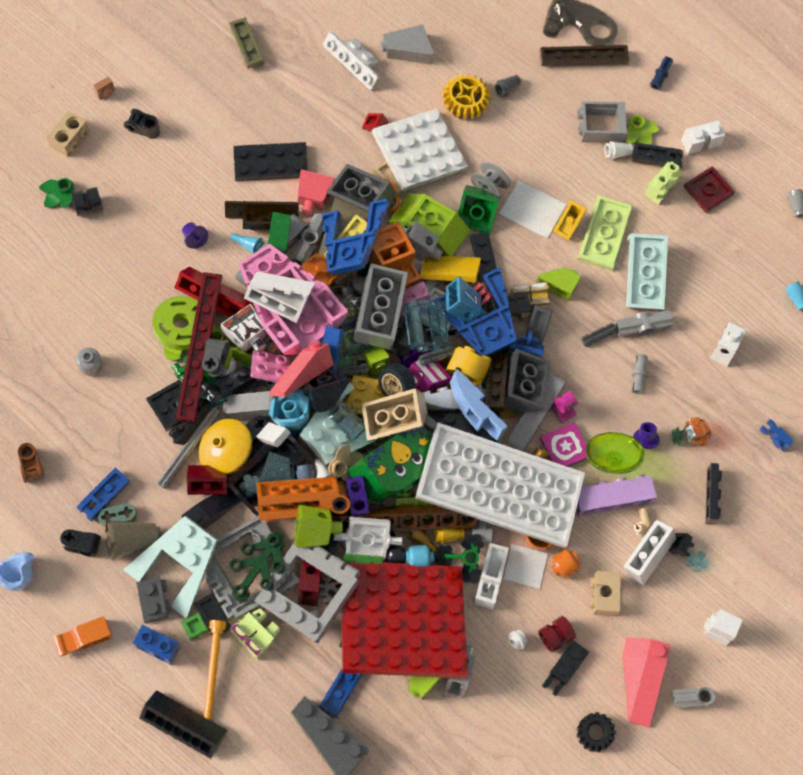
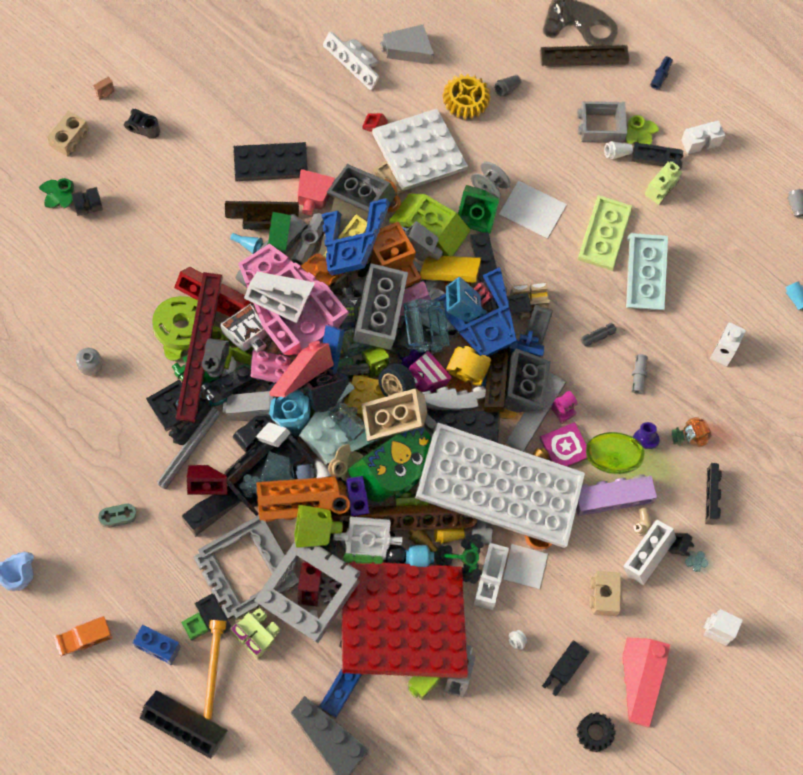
(30, 466): dark orange piece -> none
(84, 542): black piece -> none
(103, 493): blue plate -> none
(129, 537): dark tan cone -> none
(153, 600): dark grey bracket -> none
(190, 547): light aqua wing -> none
(194, 235): dark purple piece -> none
(233, 446): yellow dish -> none
(246, 43): olive plate -> none
(259, 563): dark green plant -> none
(436, 355): dark grey axle -> none
(476, 412): light blue slope -> none
(558, 633): dark red wheel -> none
(561, 281): lime slope -> none
(566, 563): orange head -> none
(570, 220): yellow slope -> none
(644, 323): light grey piece -> none
(691, 697): light grey piece -> none
(709, 189): dark red tile -> none
(778, 435): blue plate -> none

